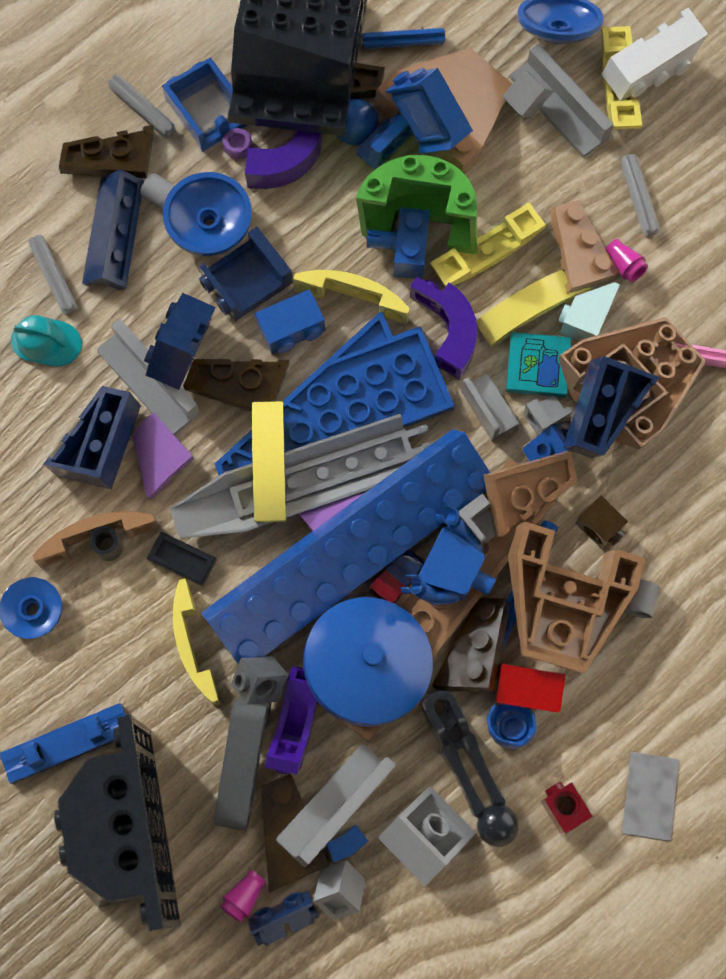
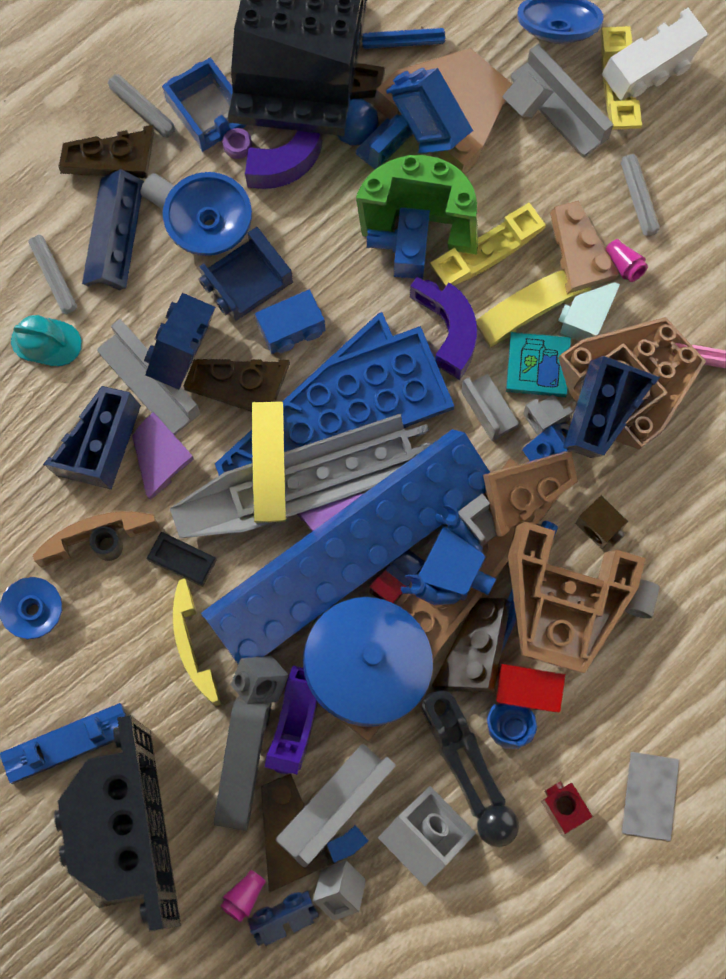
(354, 286): light yellow slope -> none

